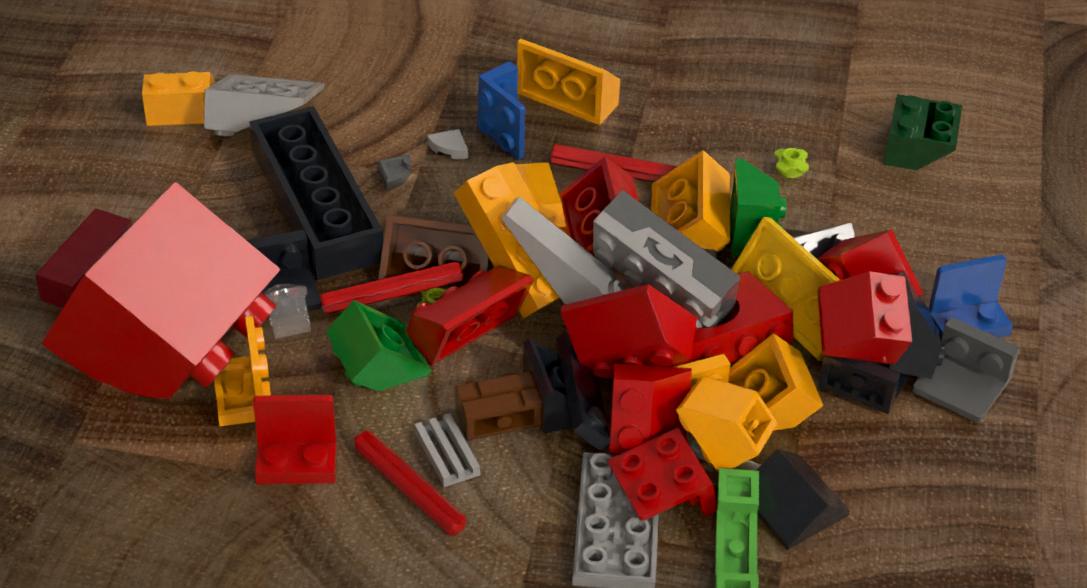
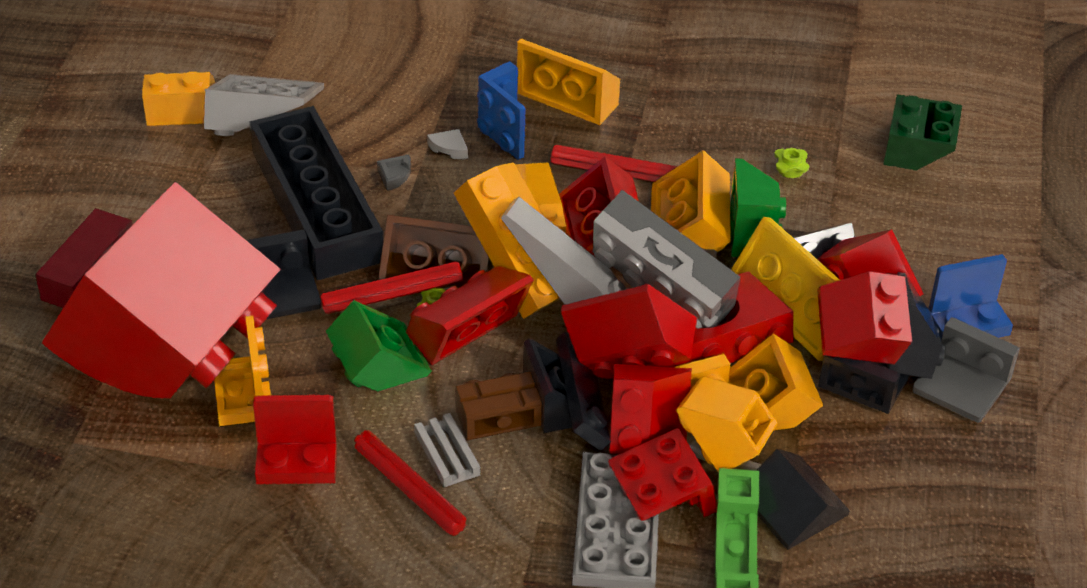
(291, 312): clear tile -> none

